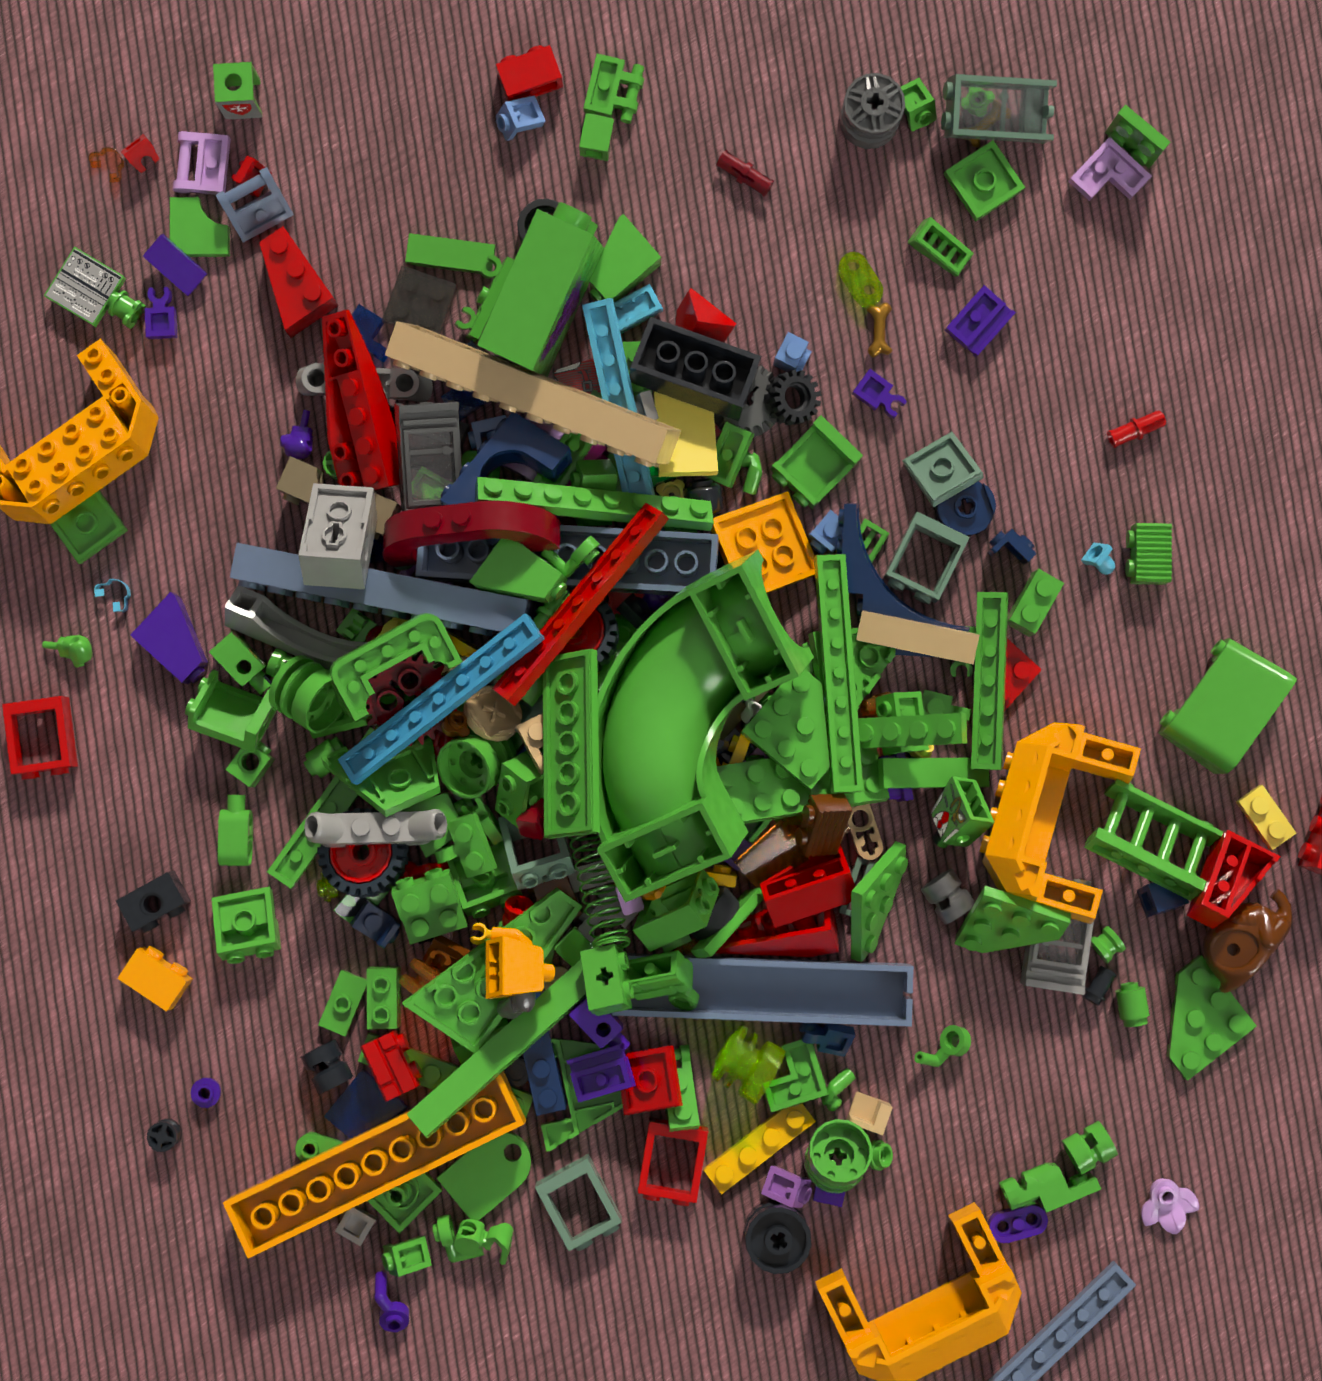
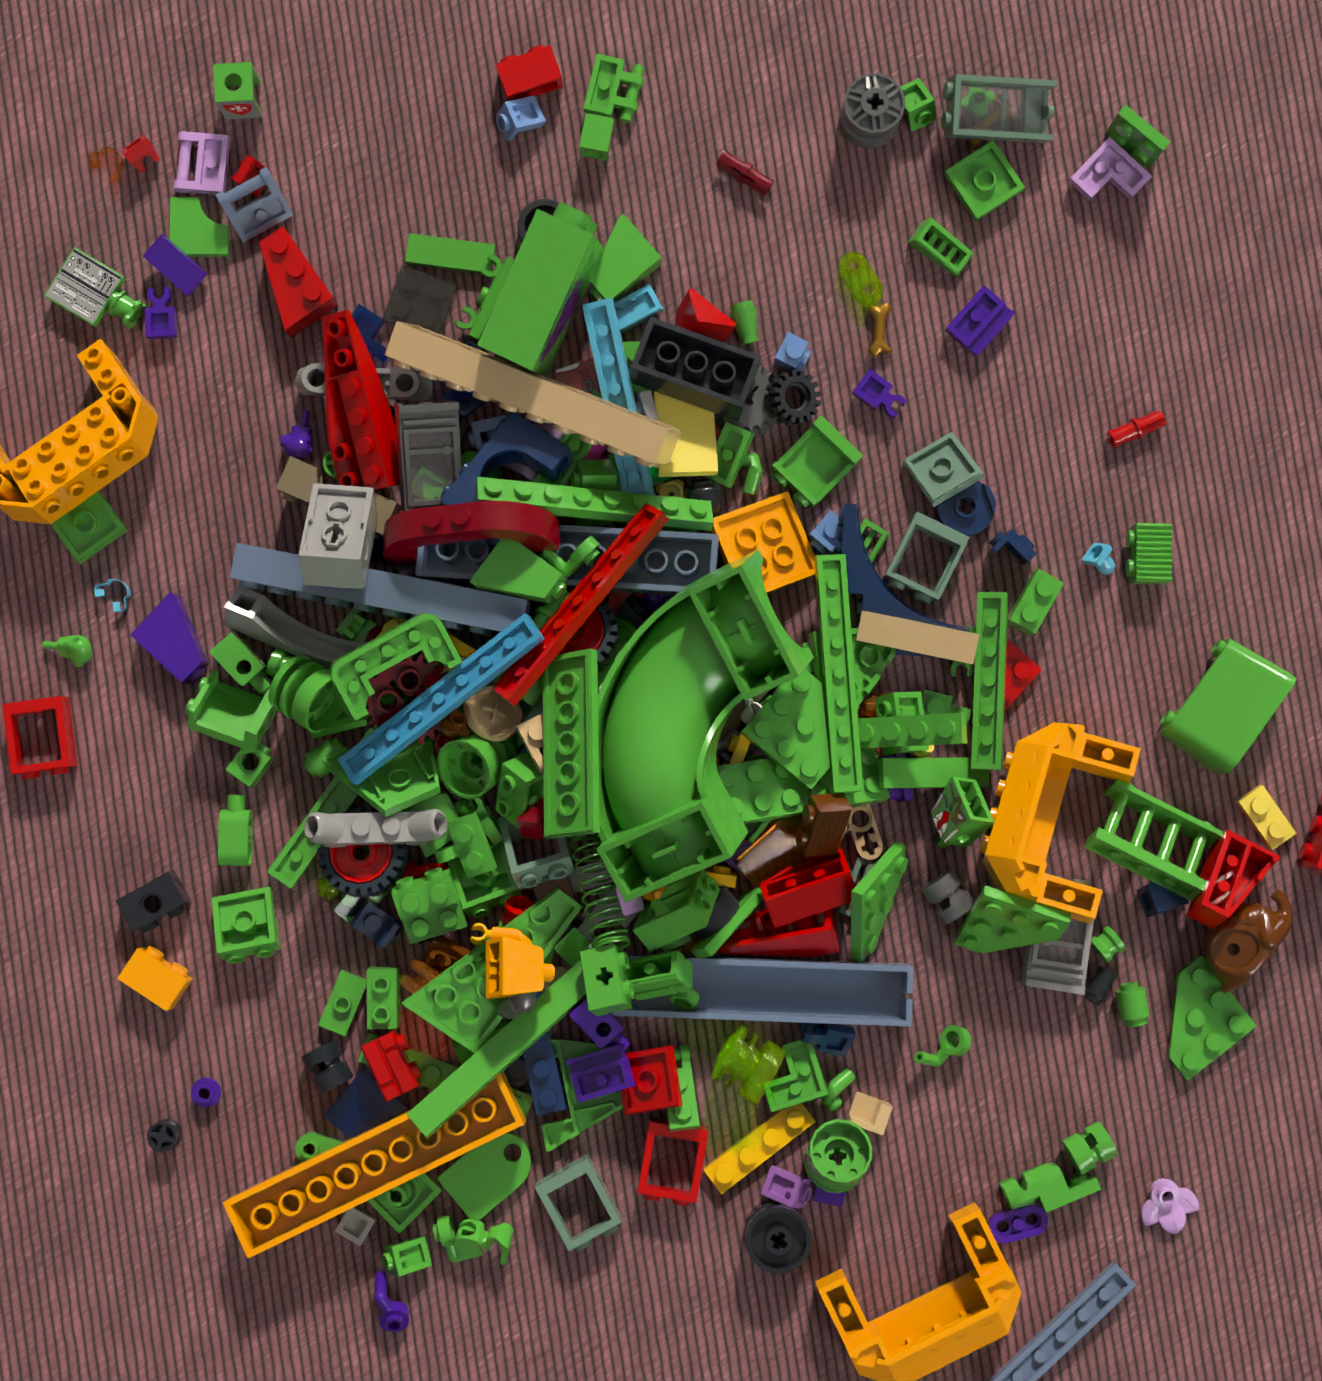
(746, 318): none -> bright green cone
(881, 1155): bright green plate -> none

